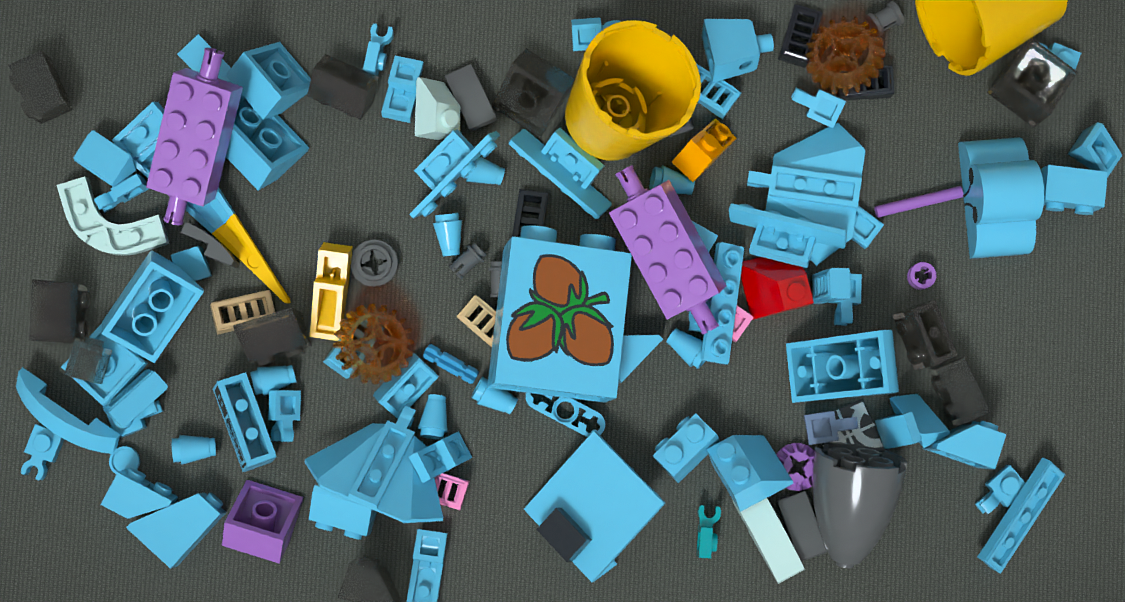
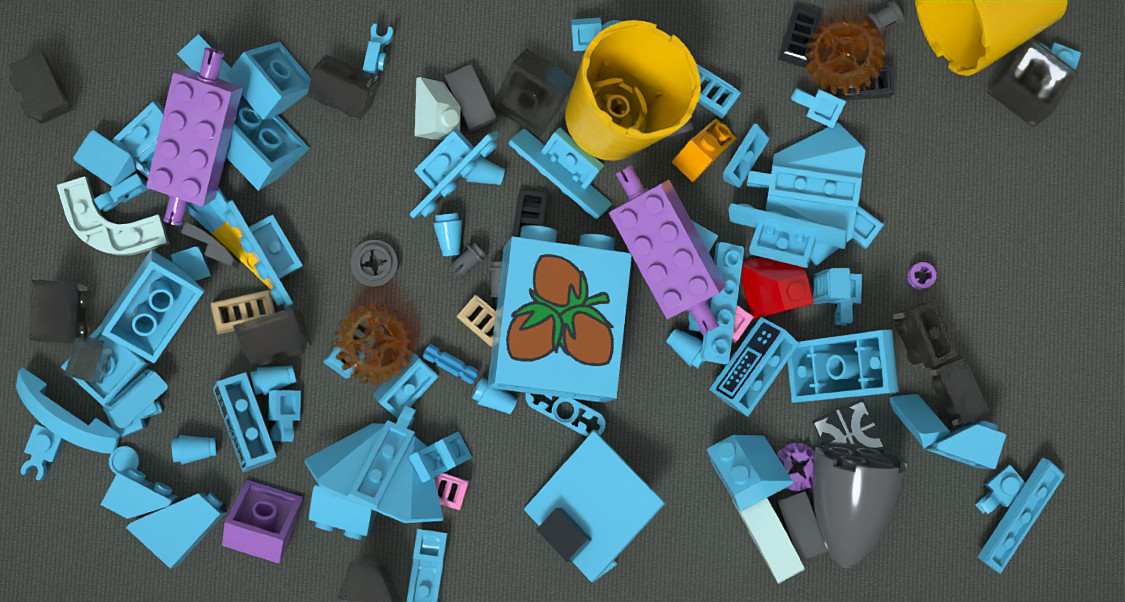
(270, 250): none -> medium azure bracket
(330, 290): yellow slope -> none
(402, 89): medium azure slope -> none
(434, 418): medium azure cone -> none
(634, 351): medium azure slope -> none
(680, 182): medium azure cone -> none
(685, 447): medium azure brick -> none
(706, 539): teal plate -> none
(733, 47): medium azure torso -> none
(745, 156): none -> medium azure slope
(754, 366): none -> medium azure brick
(825, 428): sand blue plate -> none
(898, 430): medium azure slope -> none
(918, 201): medium lavender bar -> none
(1000, 196): medium azure brick -> none
(1074, 189): medium azure brick -> none
(1096, 149): medium azure slope -> none

